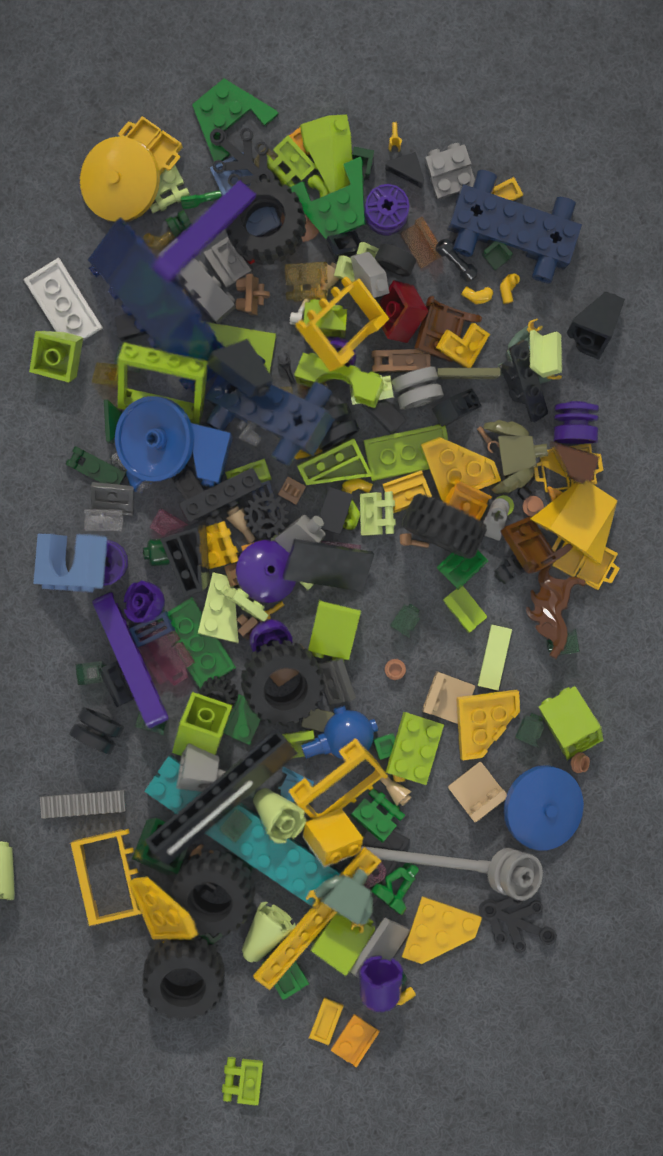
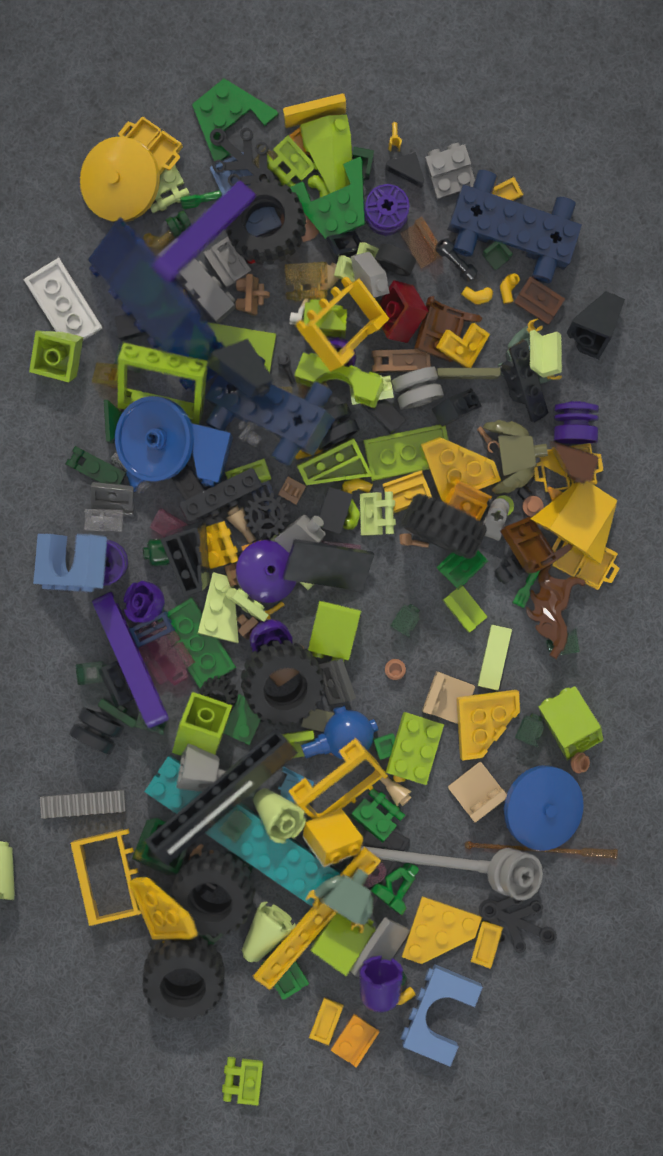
(119, 712): none -> dark green plate
(313, 110): none -> yellow tile
(439, 984): none -> medium blue arch
(486, 944): none -> yellow tile
(523, 594): none -> green piece
(539, 300): none -> reddish brown plate
(587, 852): none -> clear orange piece

